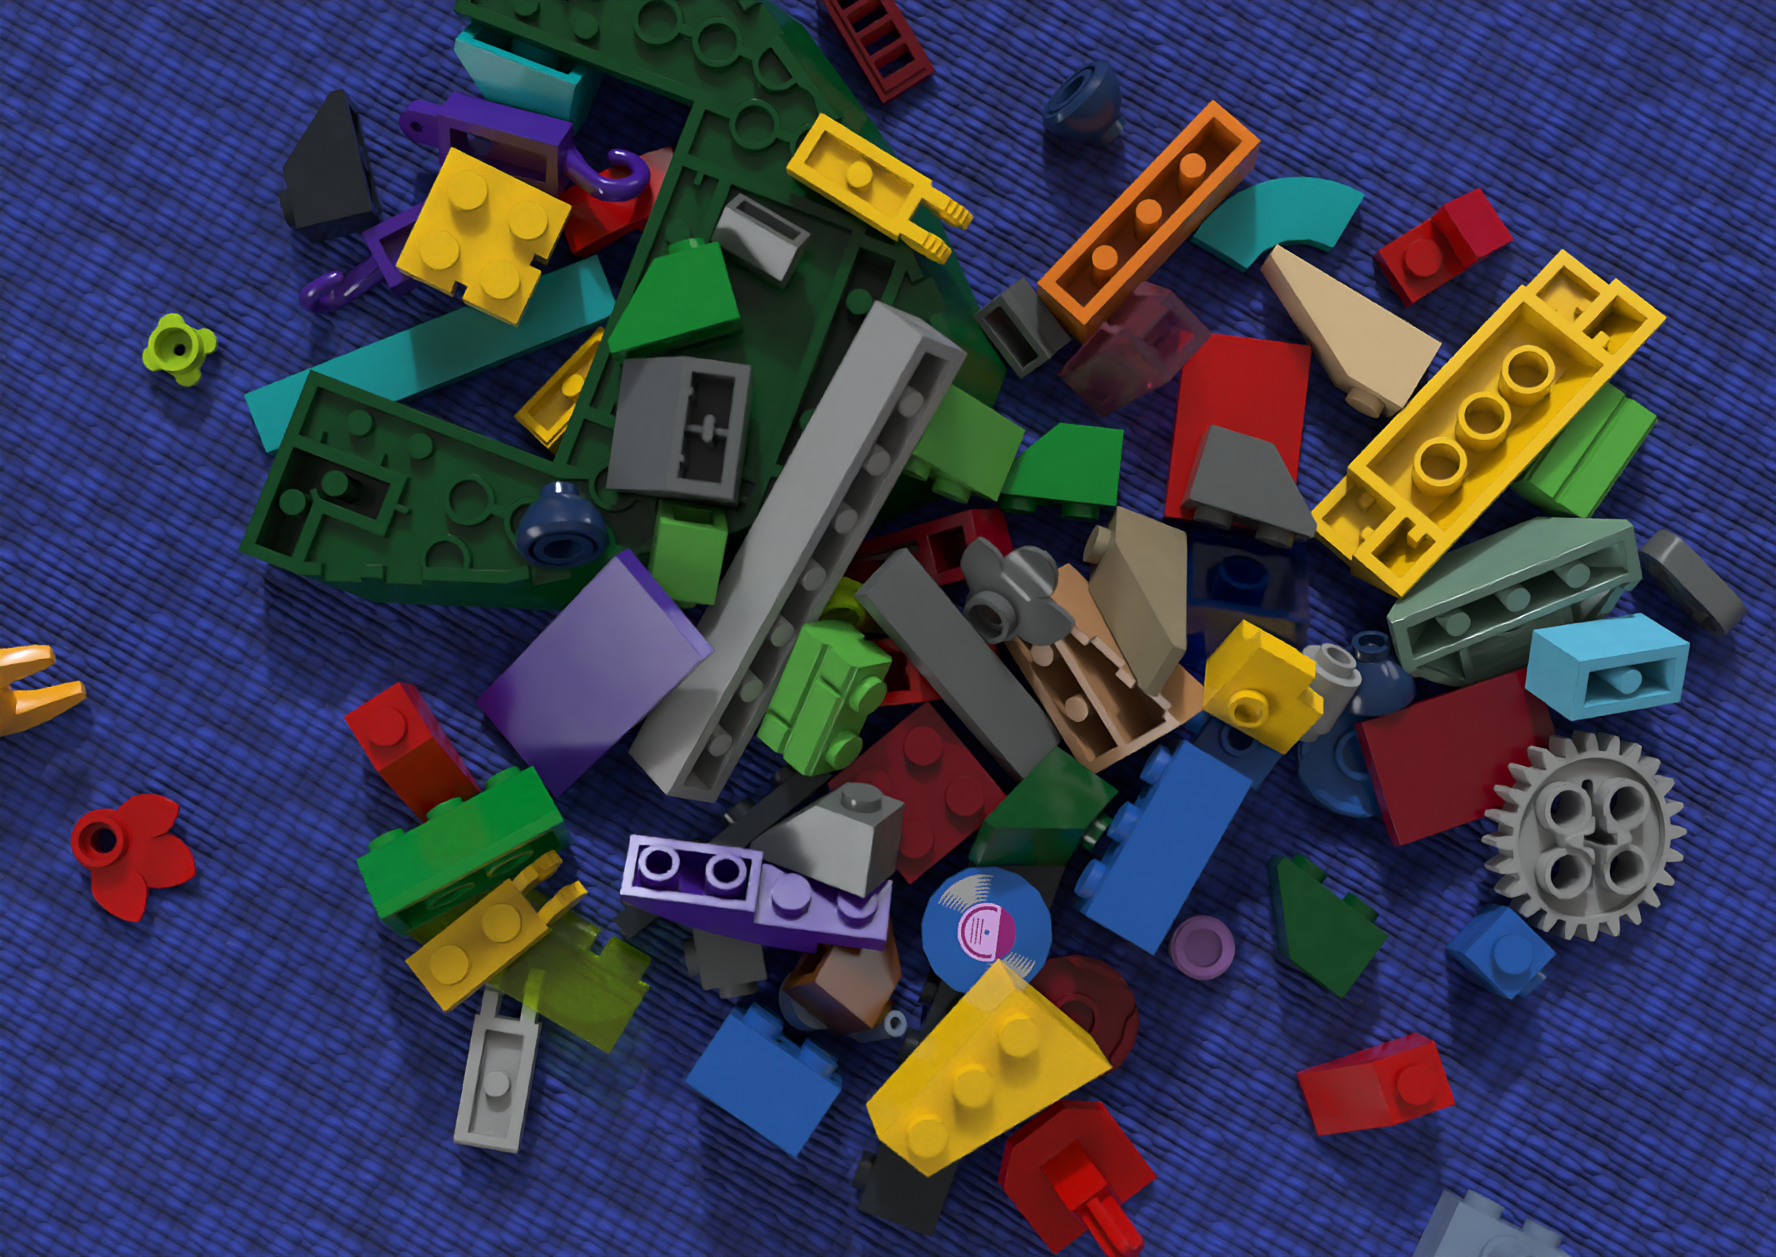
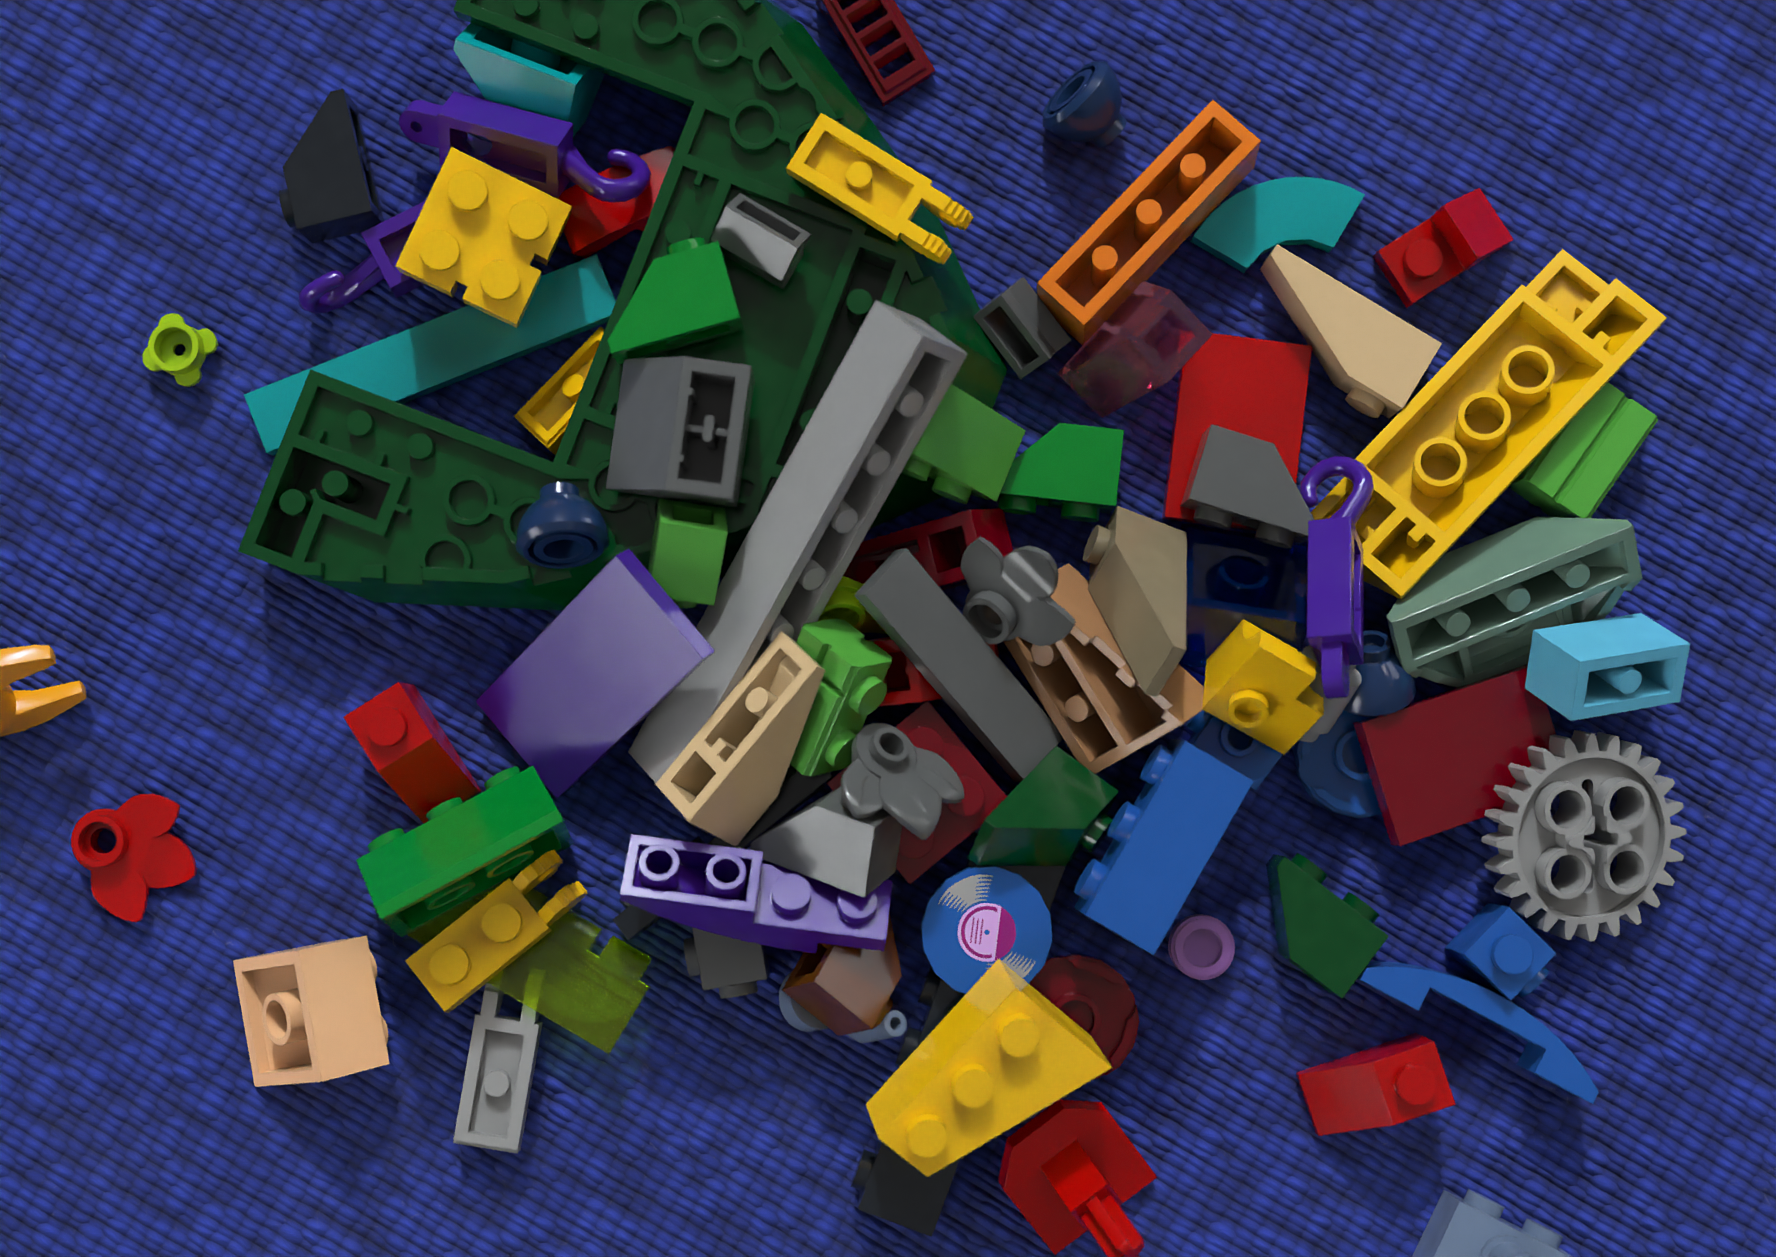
(312, 1012): none -> light nougat slope
(747, 744): none -> tan slope
(768, 1076): blue brick -> none
(899, 778): none -> dark grey plate
(1336, 575): none -> dark purple piece
(1544, 1053): none -> blue slope
(1691, 583): dark grey beam -> none

